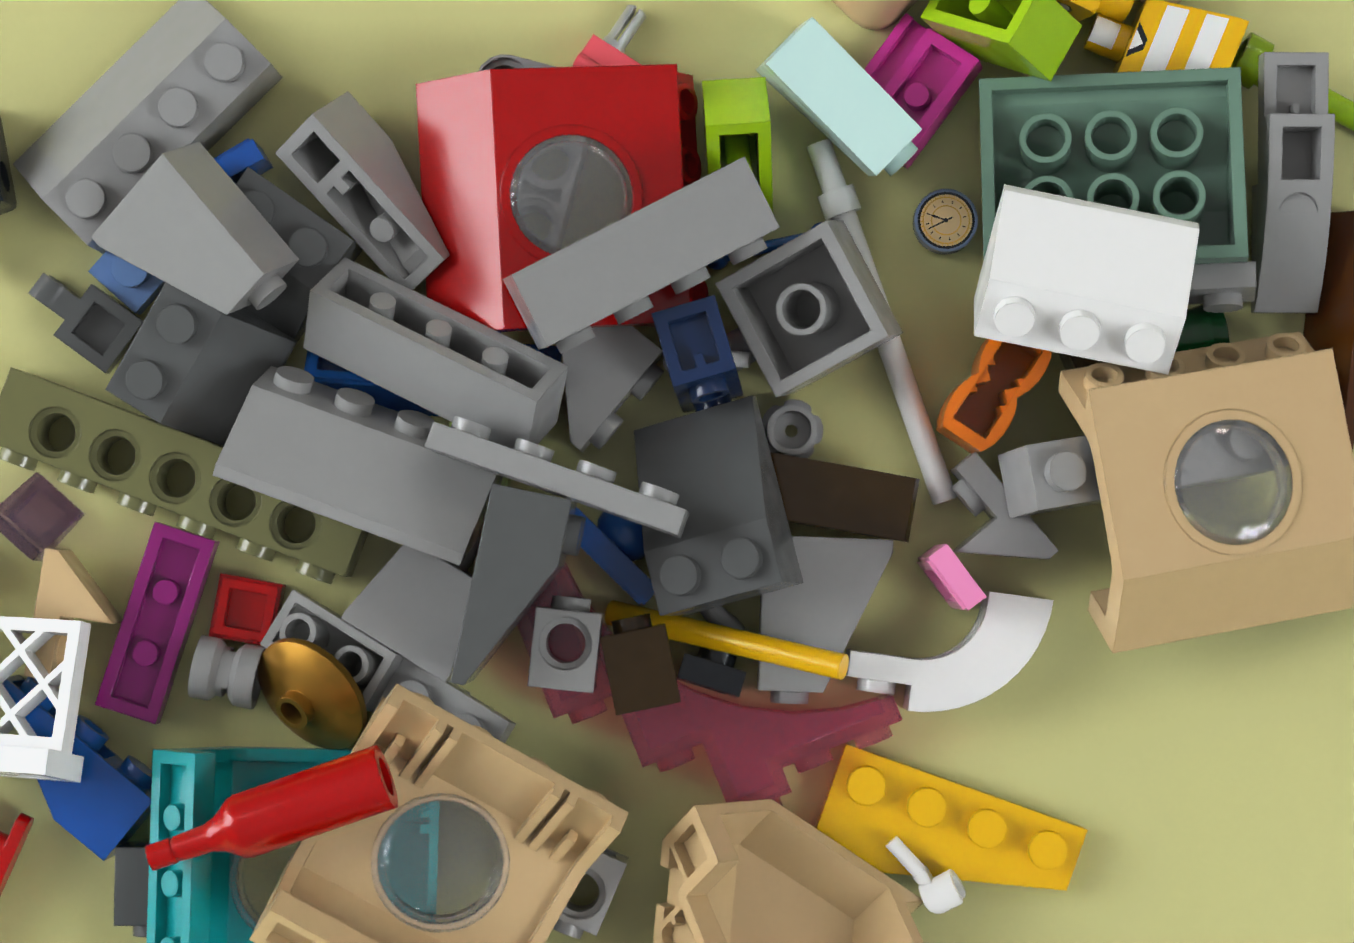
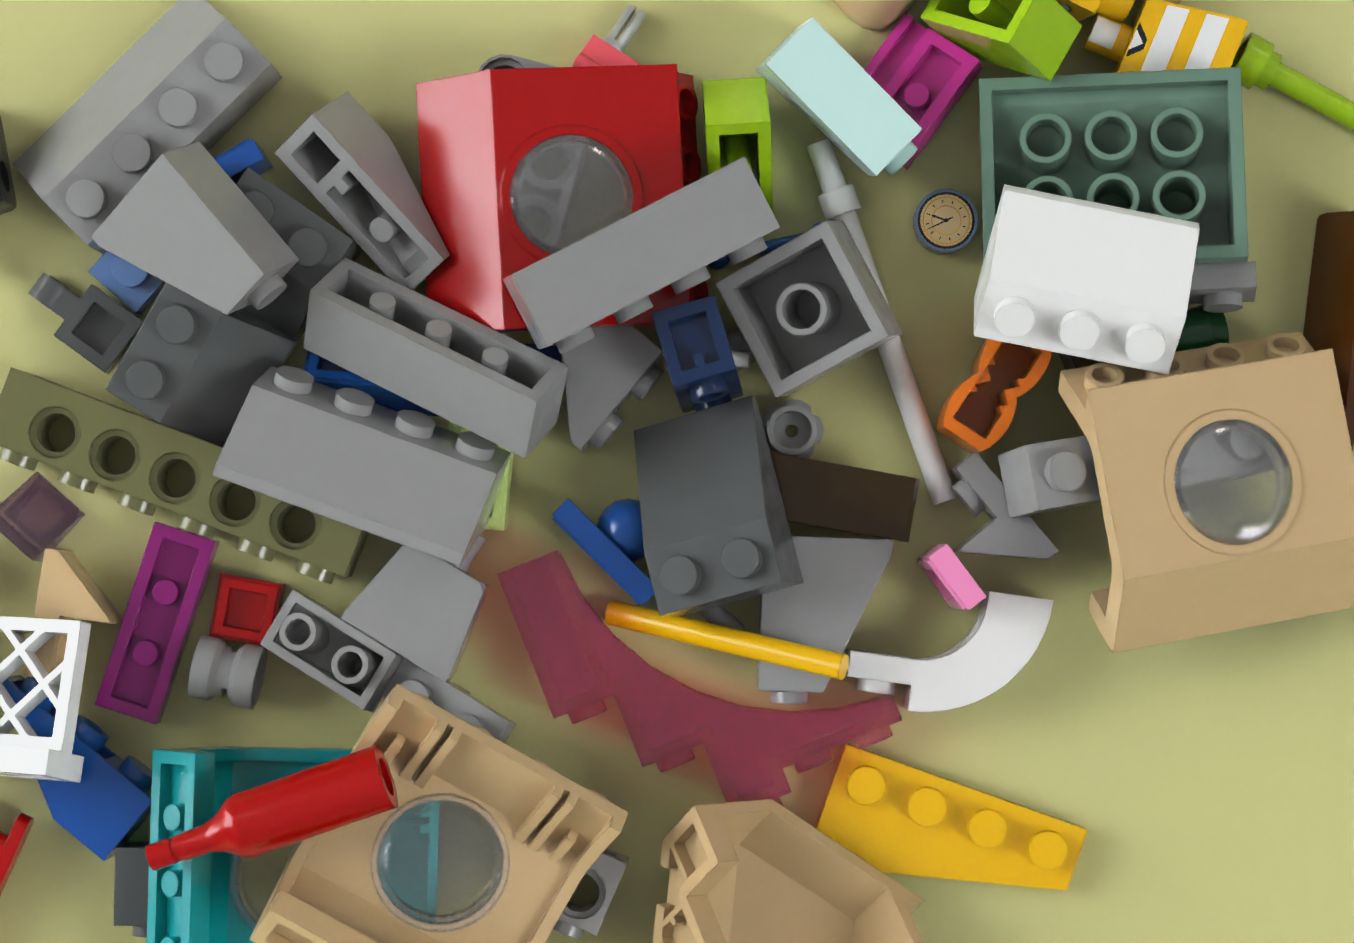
(312, 693): pearl gold dish -> none
(515, 562): dark grey slope -> none
(532, 466): light grey plate -> none
(549, 671): light grey brick -> none
(639, 665): dark brown brick -> none
(712, 671): black plate -> none
(937, 892): white hand -> none
(1293, 181): light grey slope -> none

